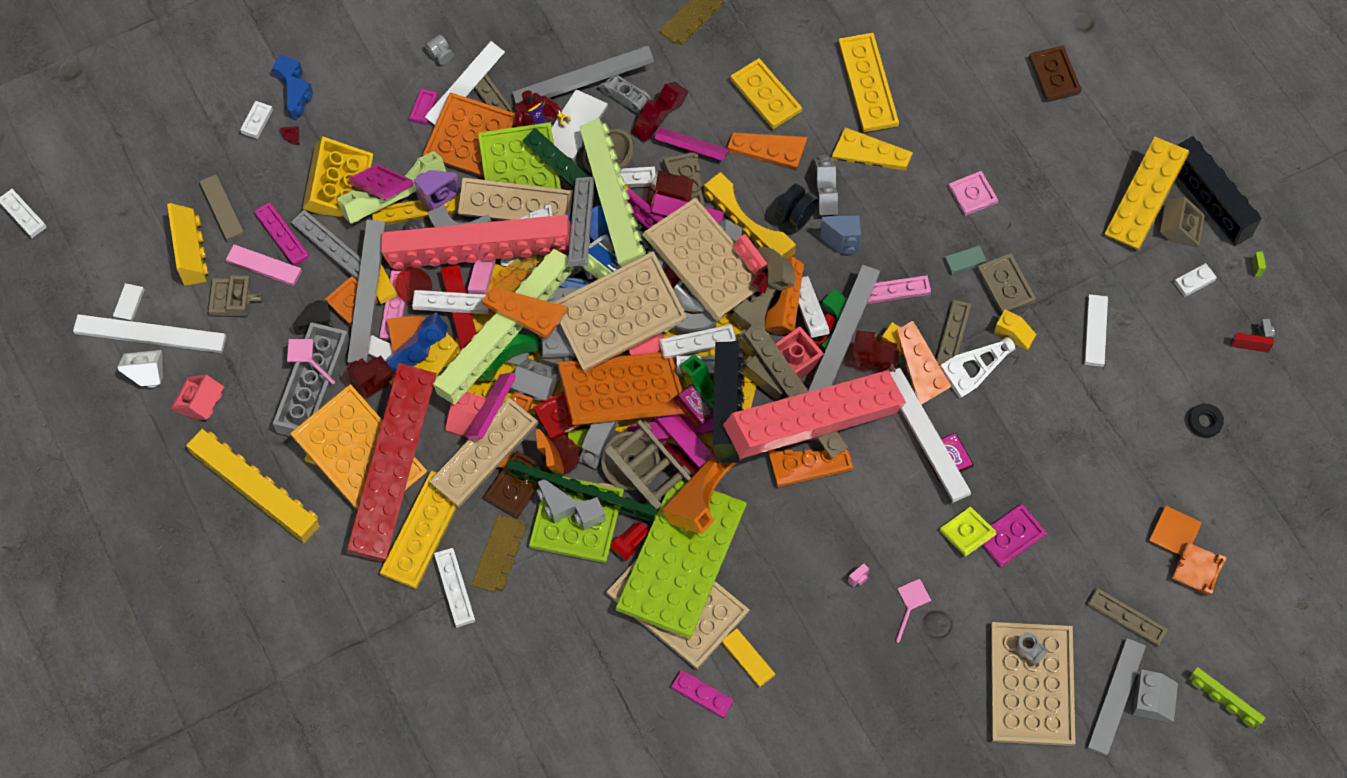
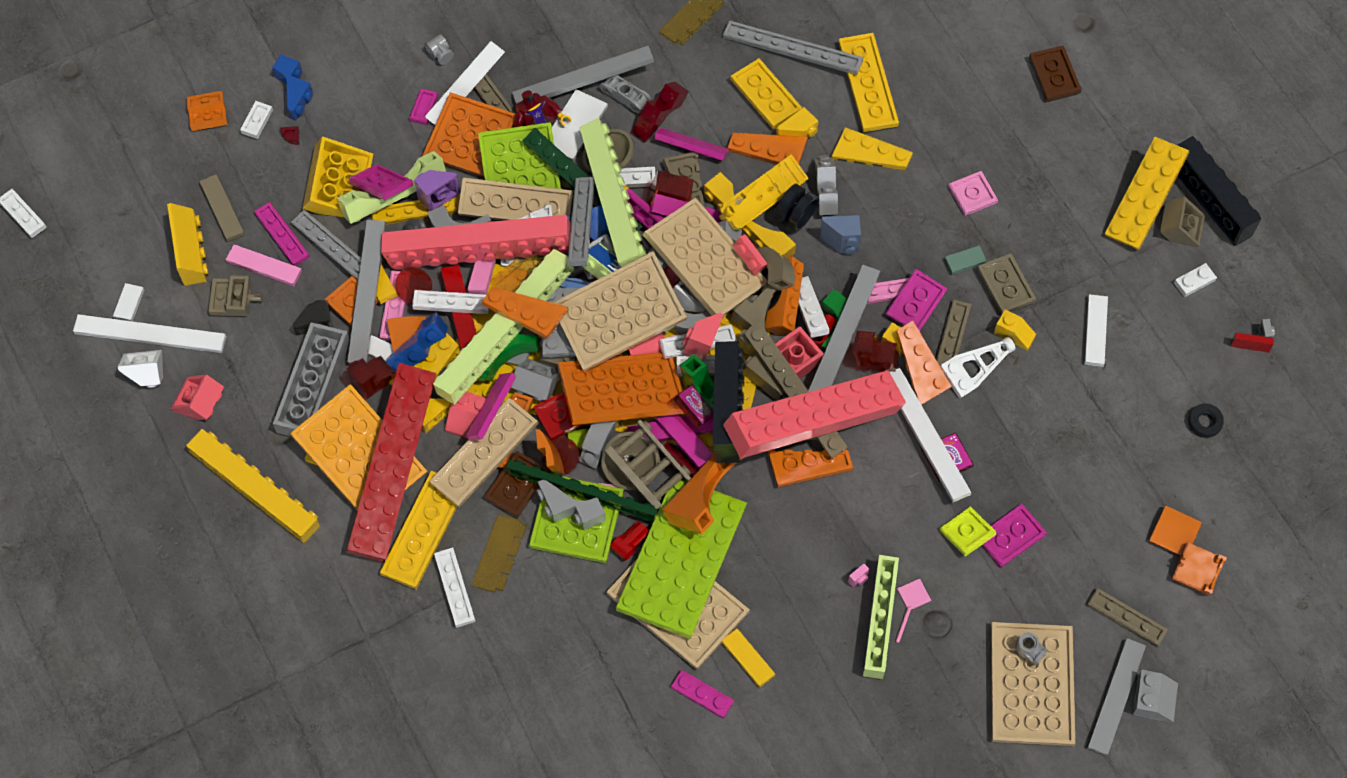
(206, 110): none -> orange slope
(301, 351): bright pink piece -> none
(436, 411): none -> yellow slope
(701, 336): none -> coral slope
(760, 281): dark red tile -> none
(762, 193): none -> yellow piece
(793, 47): none -> light grey tile
(800, 125): none -> yellow slope
(880, 617): none -> yellowish green brick
(916, 300): none -> dark pink tile
(1221, 694): lime plate -> none
(1258, 264): lime tile -> none

